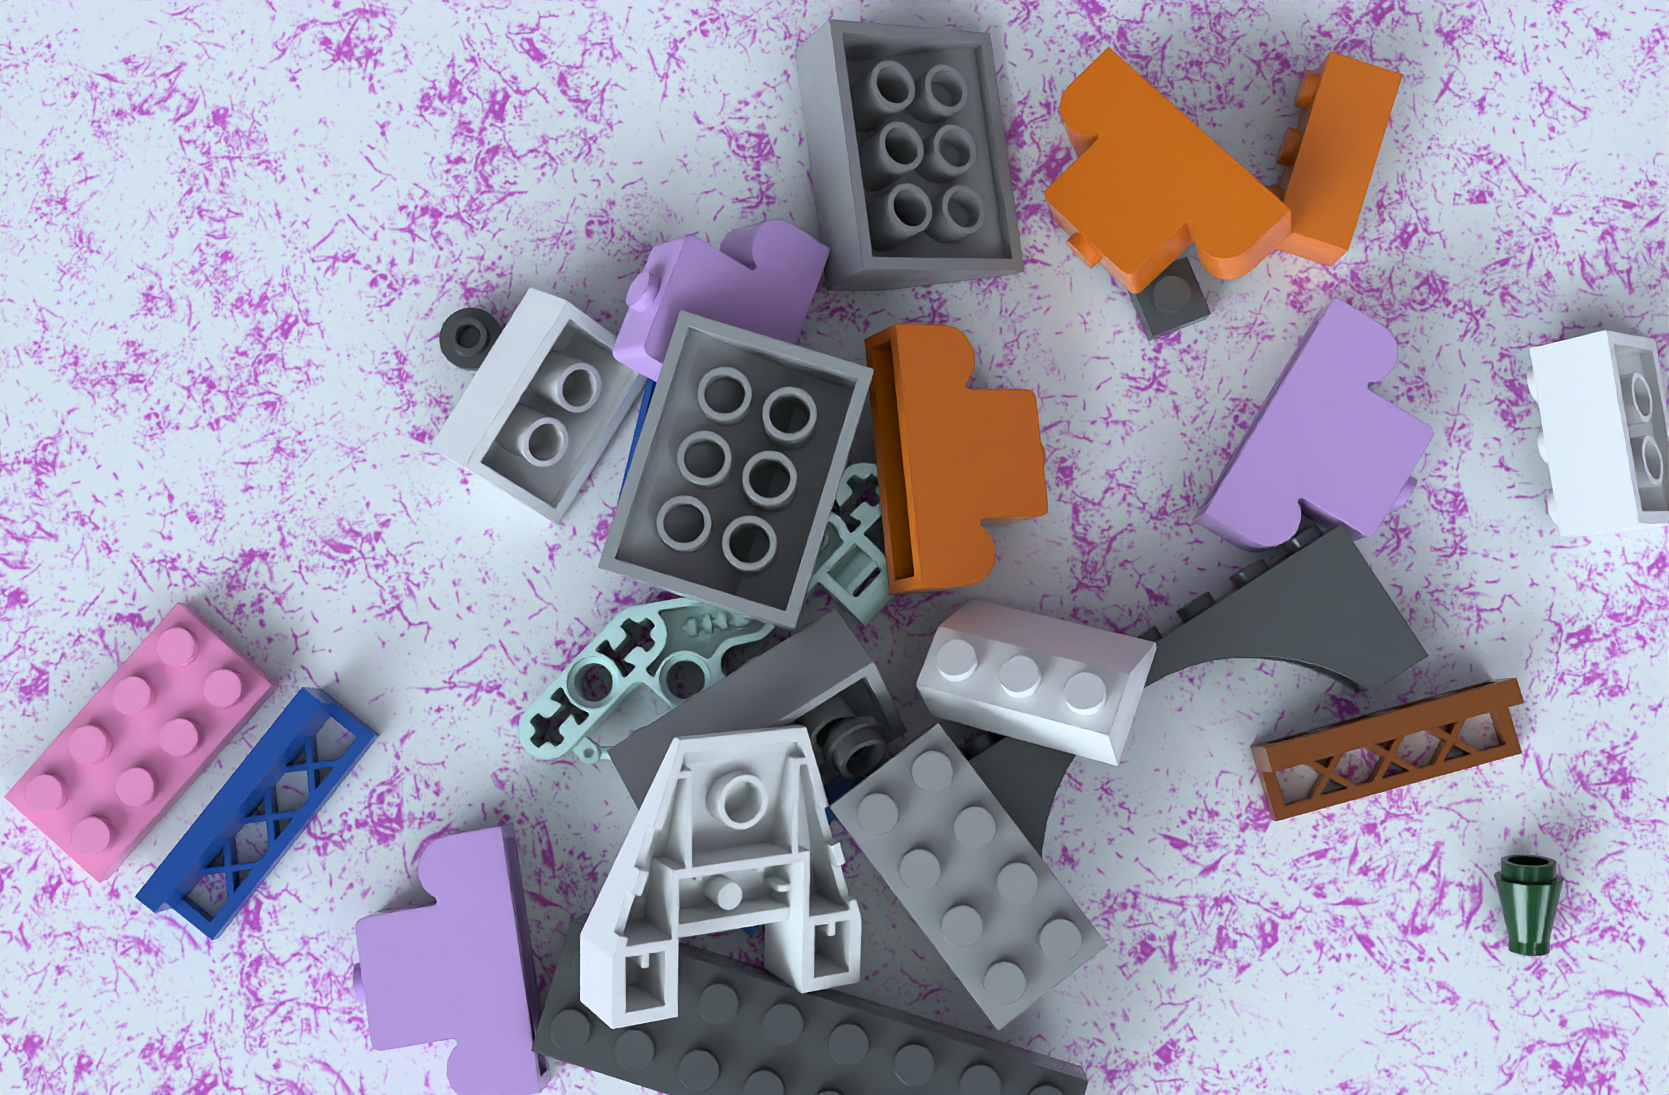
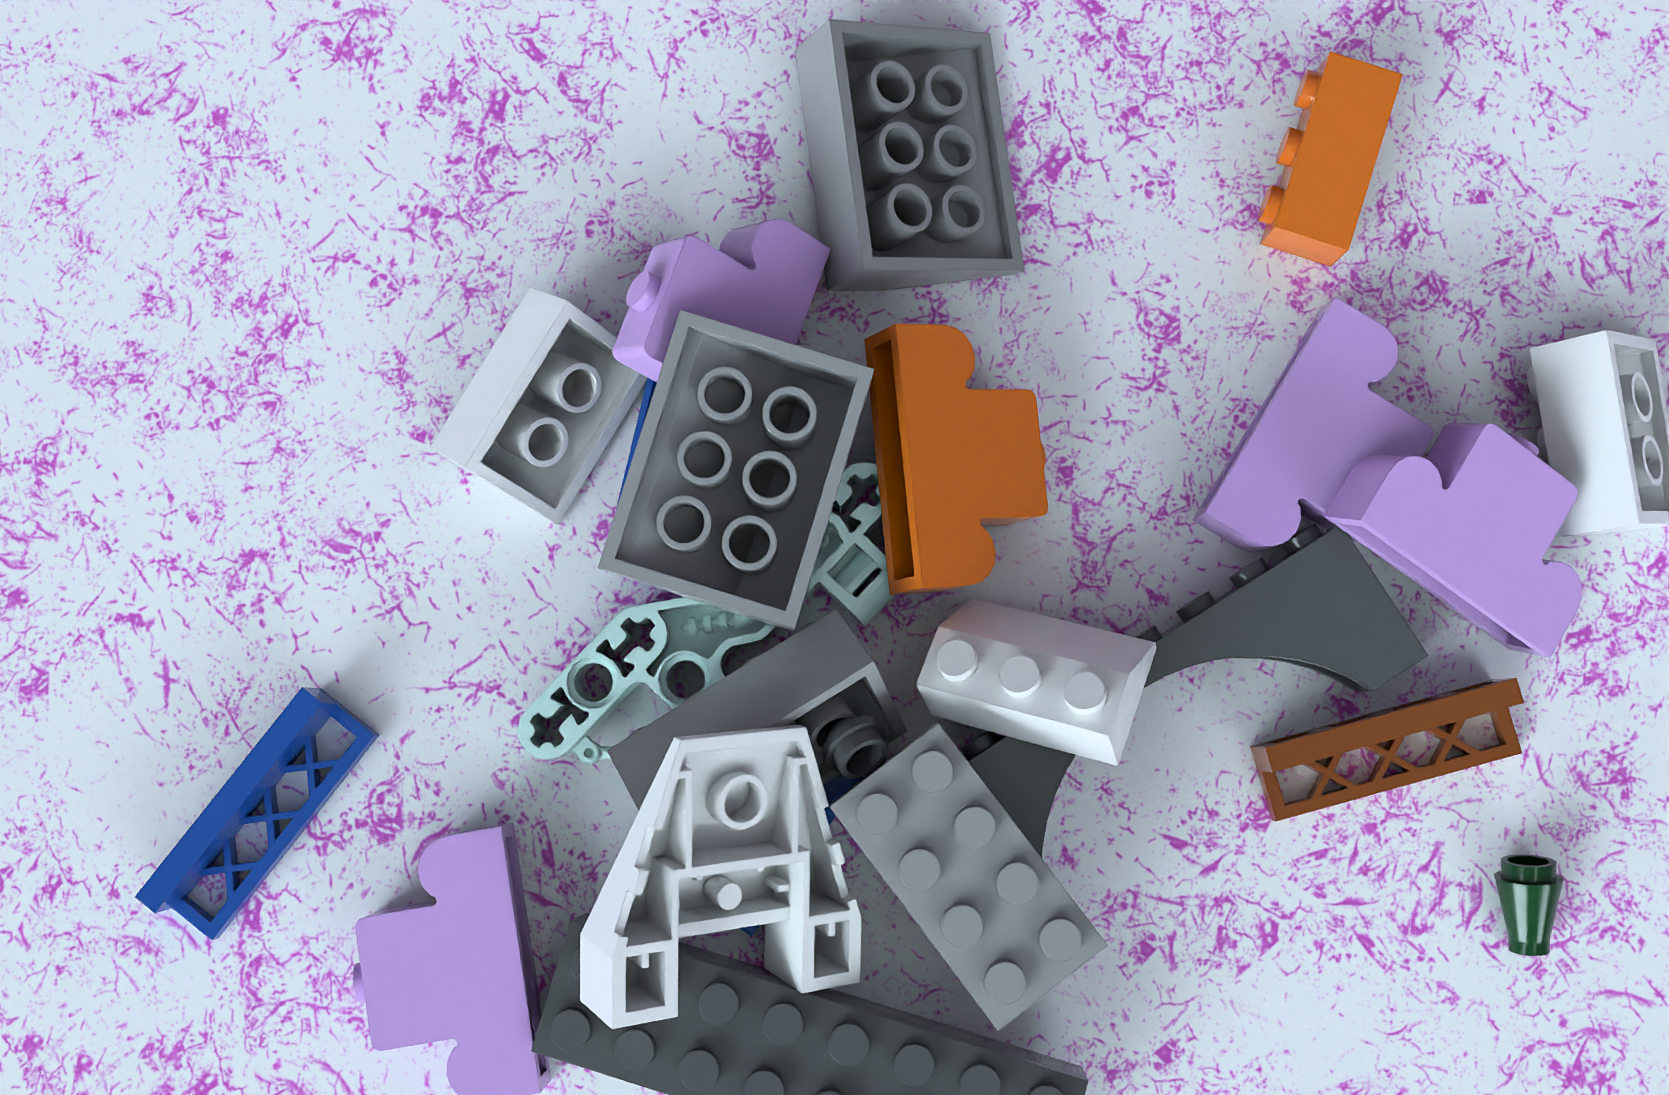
(141, 742): bright pink plate -> none
(452, 329): dark grey plate -> none
(1154, 185): orange brick -> none
(1170, 301): dark grey plate -> none
(1471, 530): none -> lavender brick

